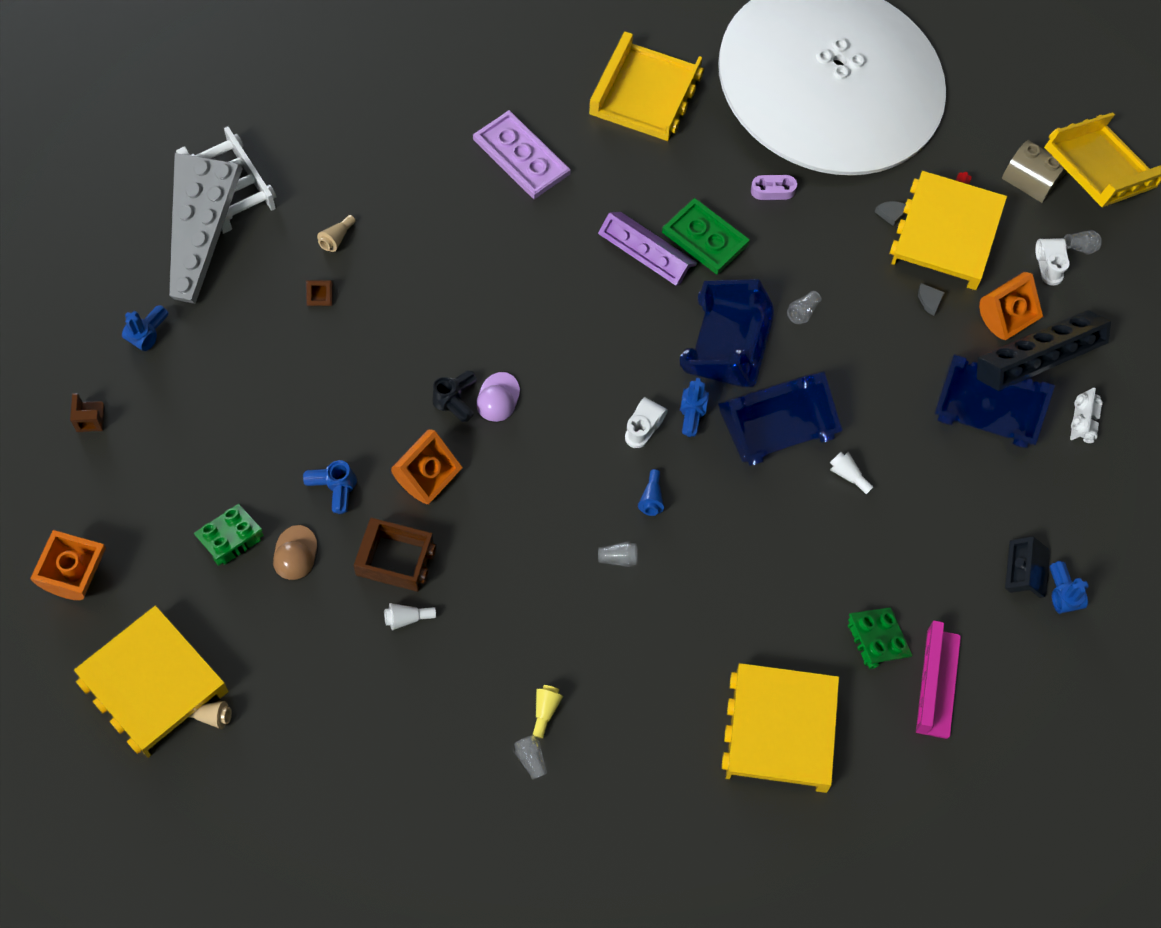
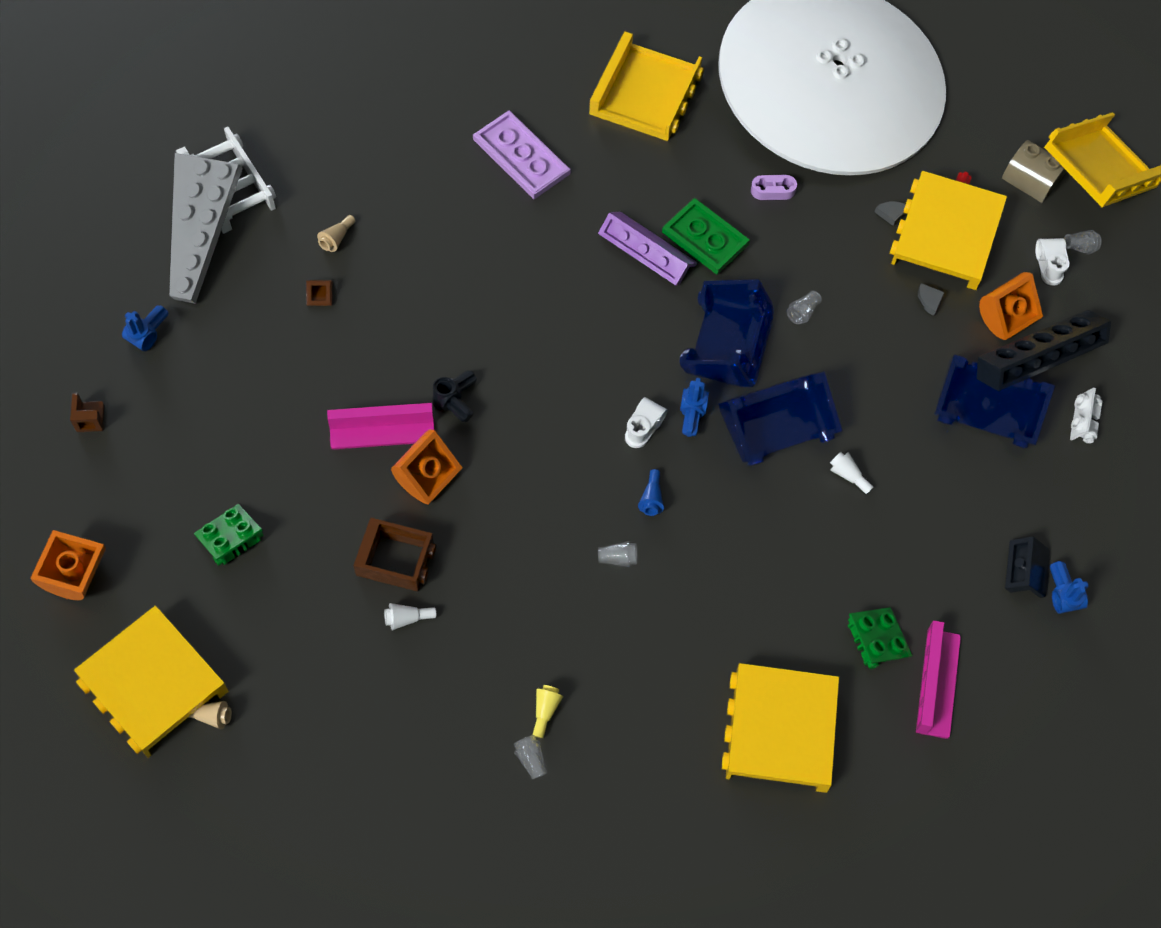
(295, 552): medium nougat cap -> none
(329, 477): blue axle -> none
(379, 425): none -> dark pink panel
(498, 397): lavender cap -> none

